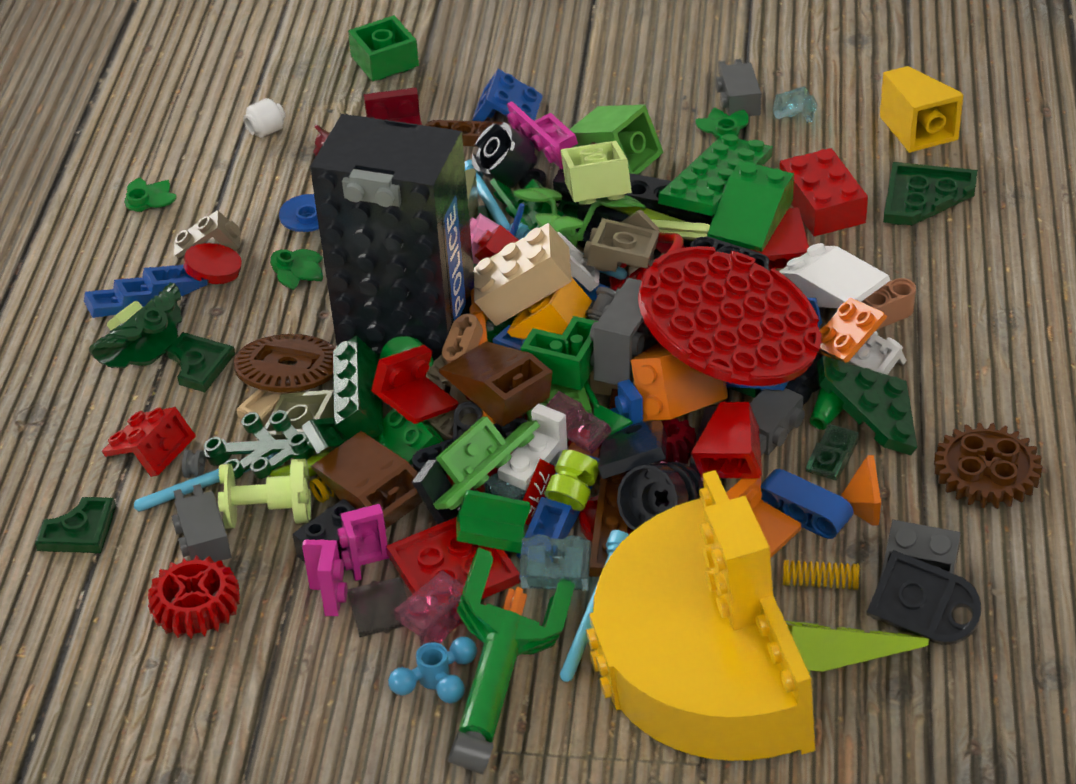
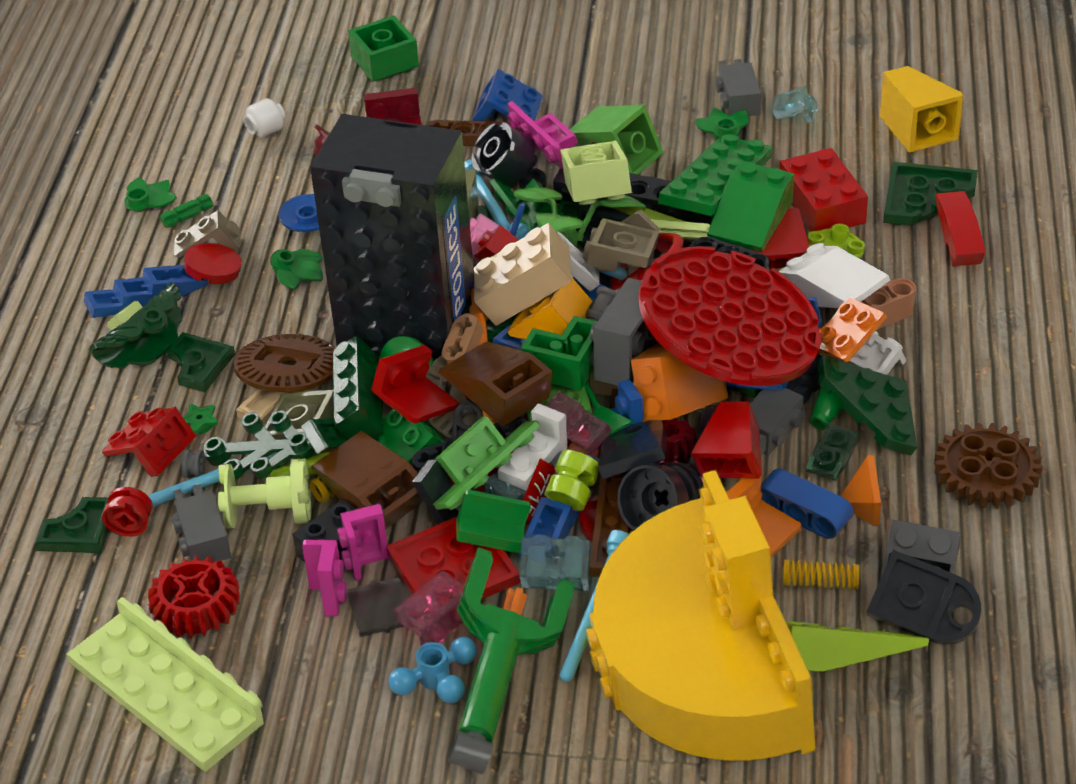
(127, 511): none -> red wheel
(168, 685): none -> yellowish green bracket
(186, 210): none -> green axle
(201, 419): none -> green plate
(840, 237): none -> lime dish
(960, 228): none -> red slope

